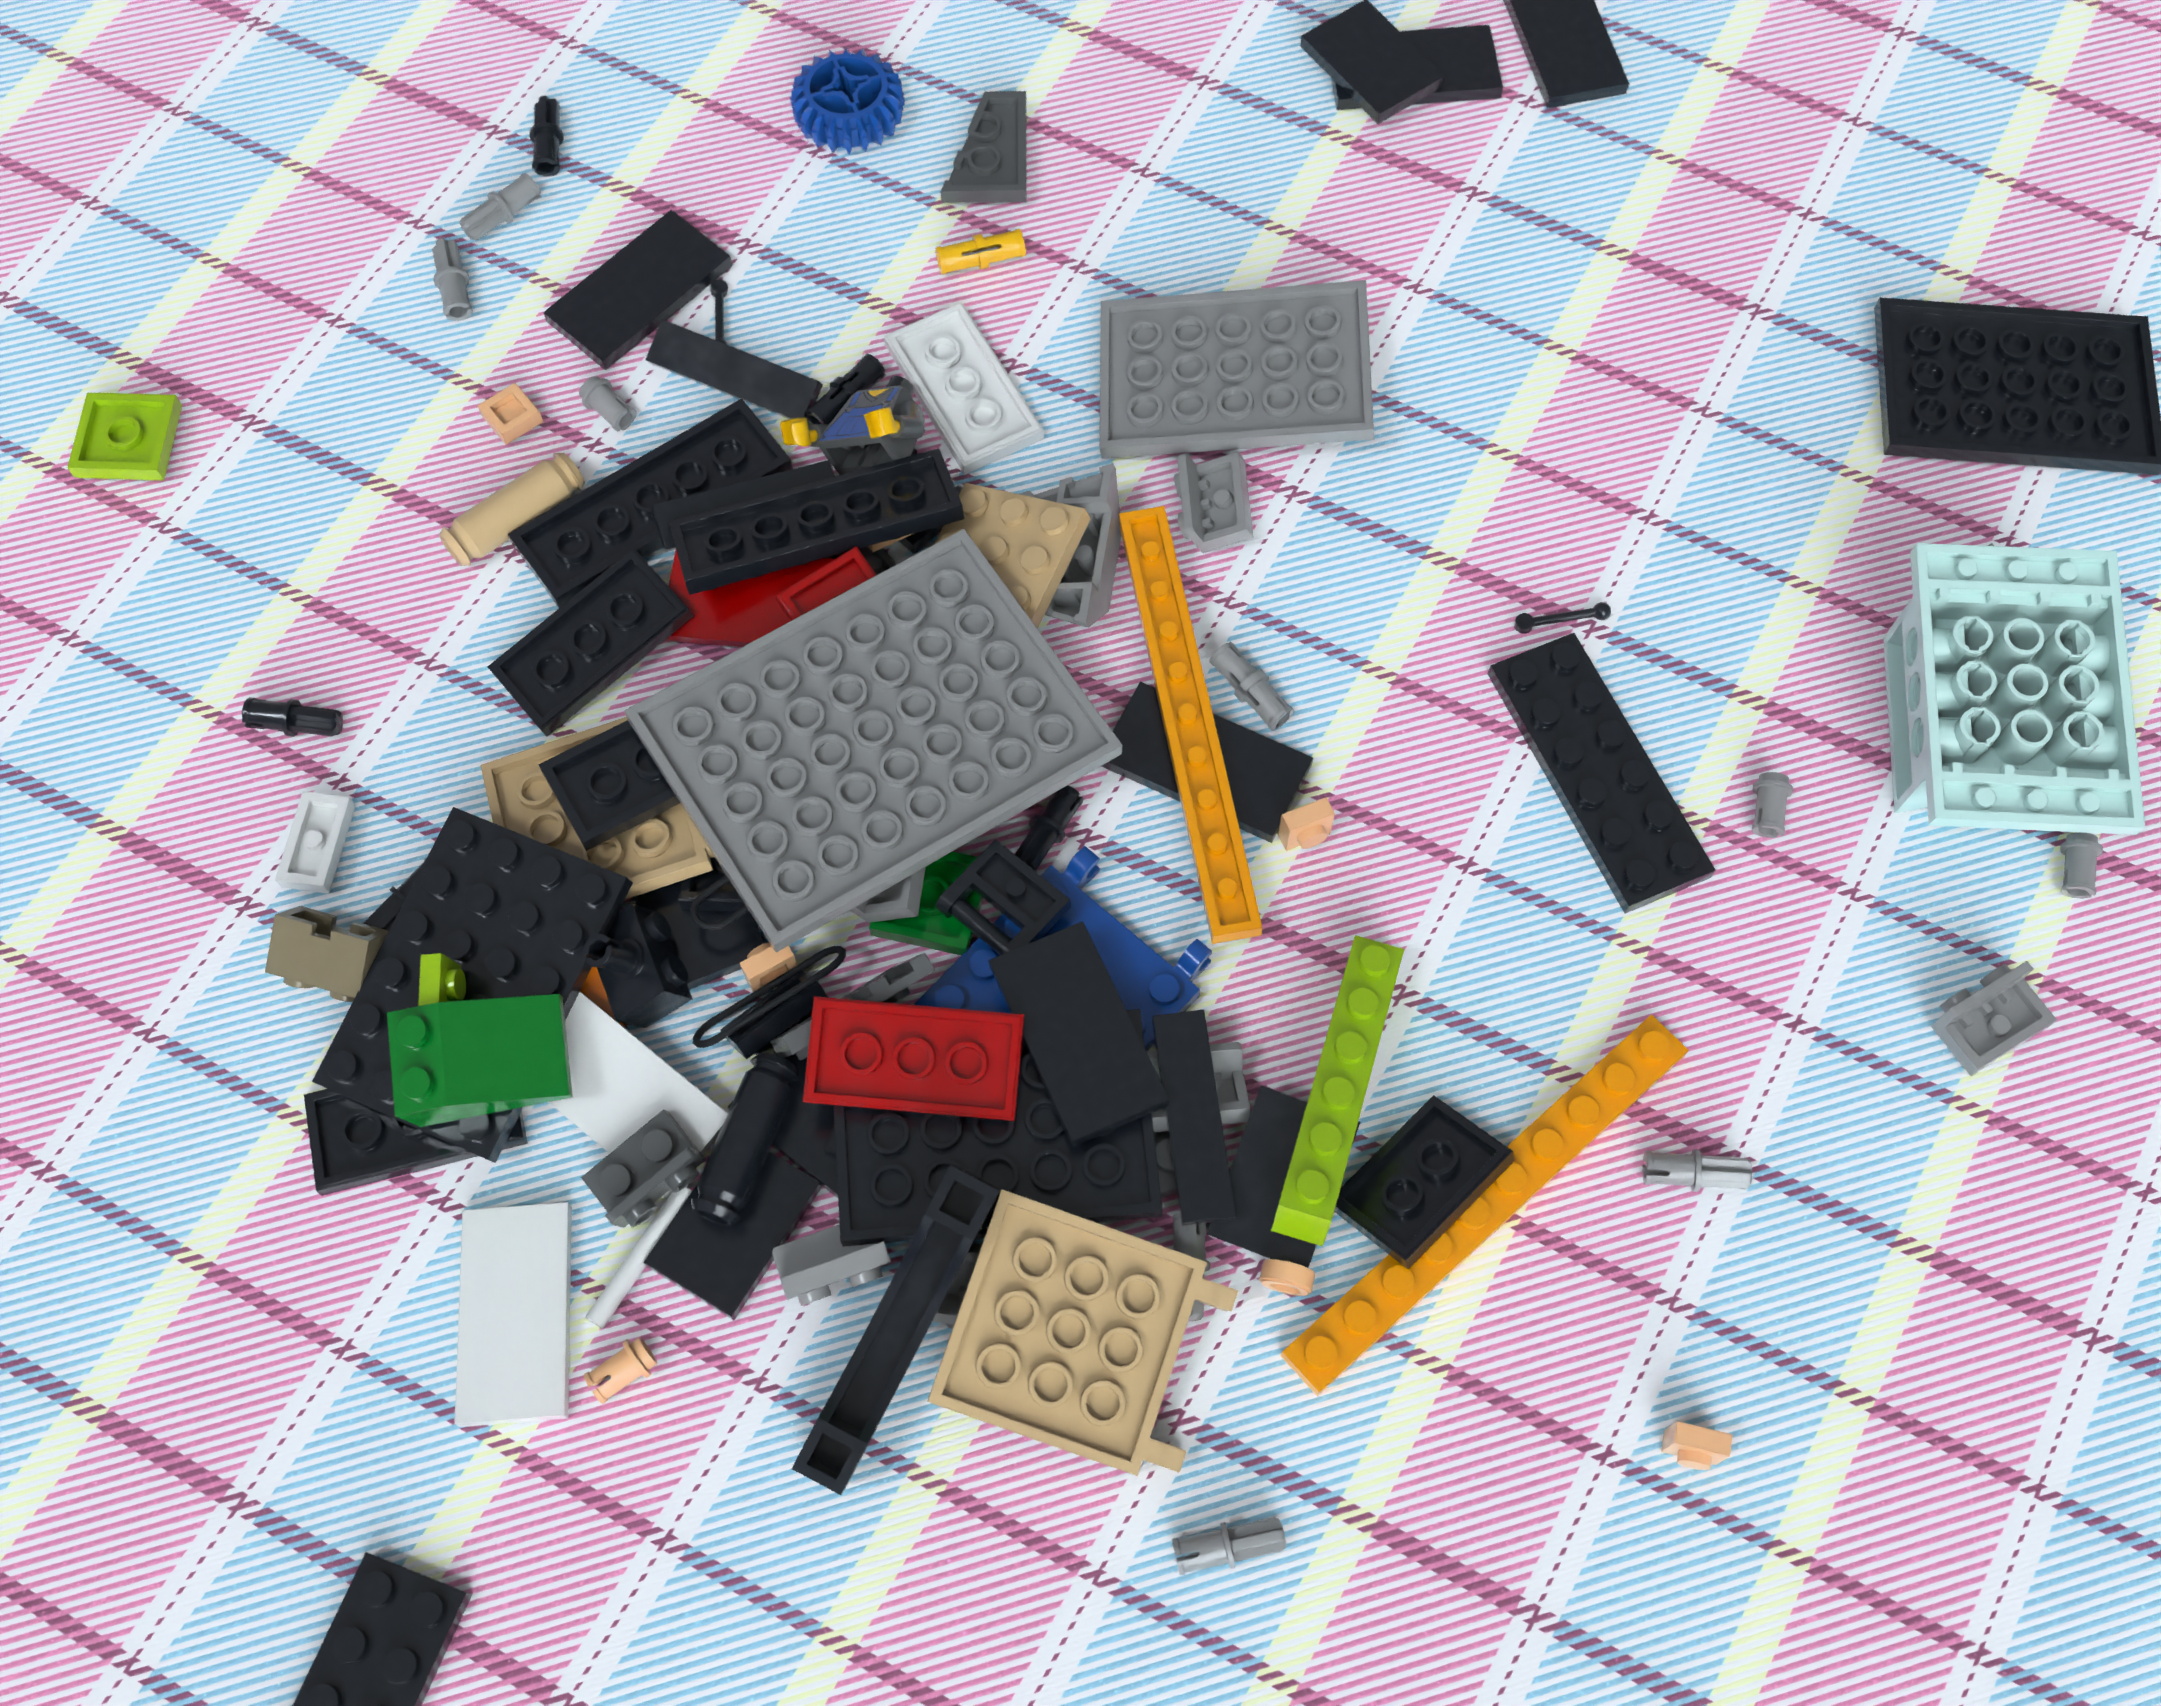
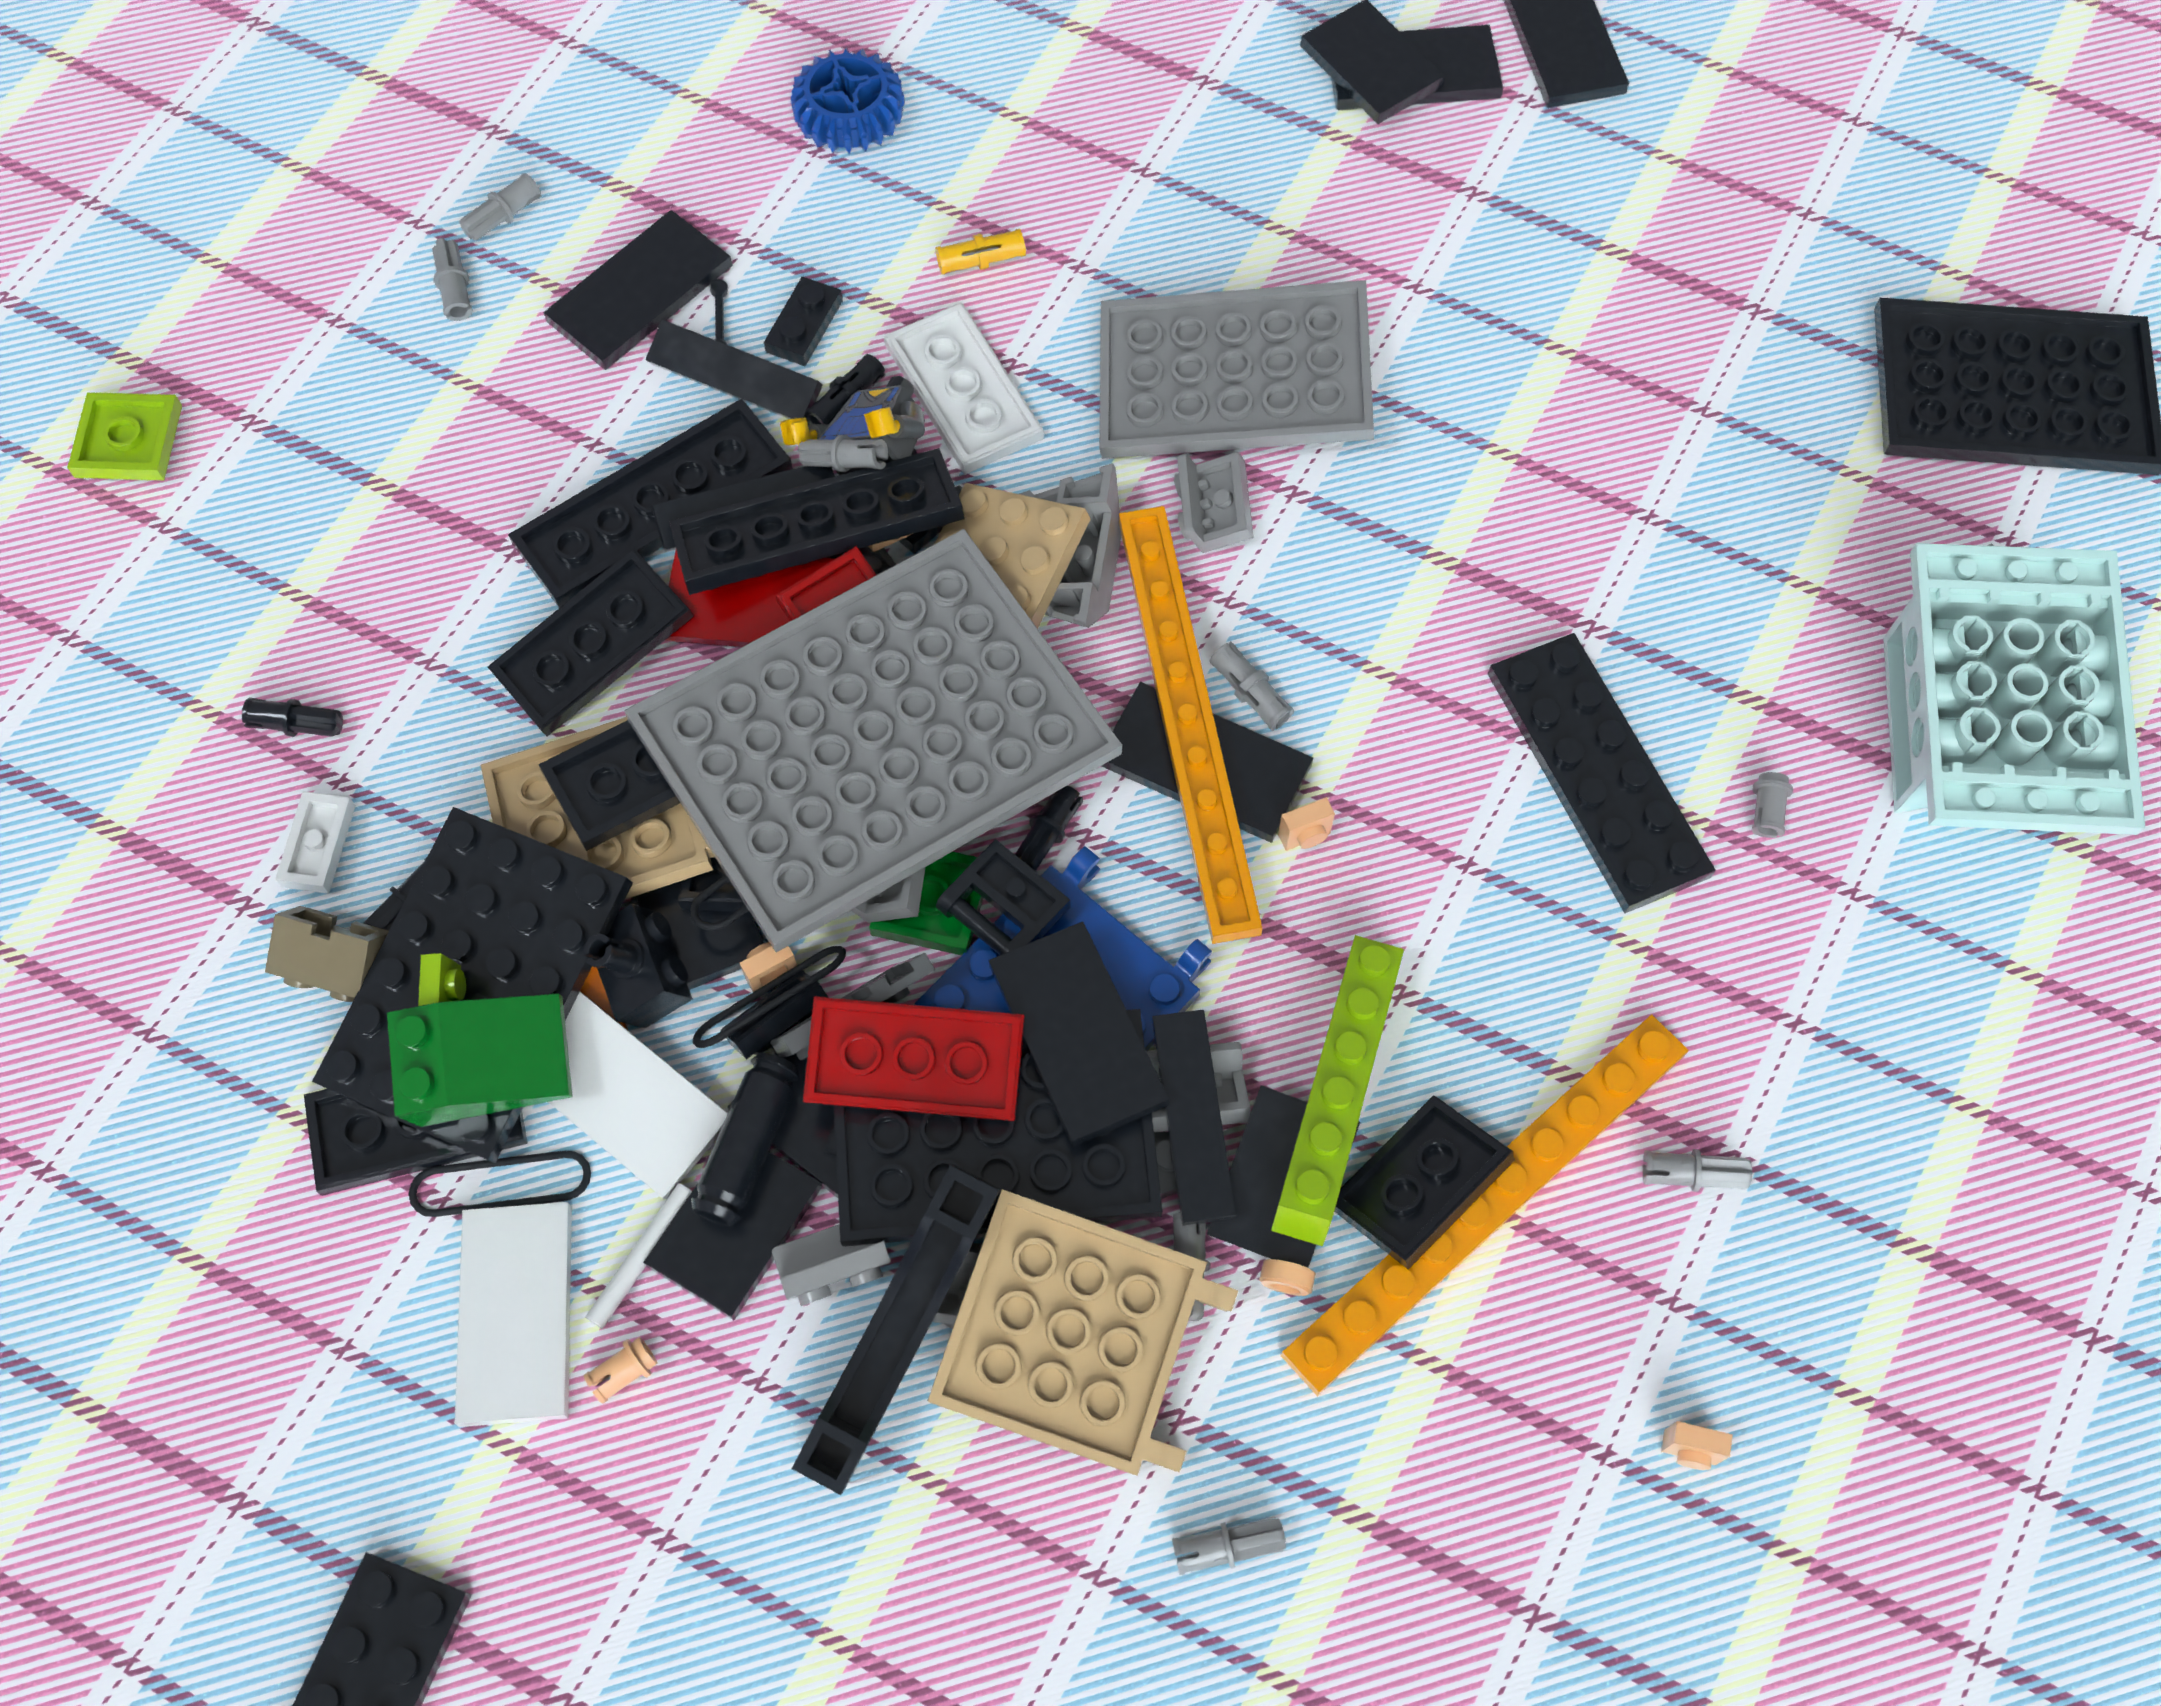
(500, 1162): none -> black piece
(510, 413): light nougat plate -> none
(510, 507): tan axle -> none
(546, 137): black axle -> none
(598, 395): light grey pin -> none
(644, 1170): dark grey bracket -> none
(803, 321): none -> black plate
(843, 453): none -> light grey axle
(994, 154): dark grey wing -> none
(1525, 622): black hinge -> none
(1993, 1019): light grey bracket -> none
(2080, 864): light grey pin -> none

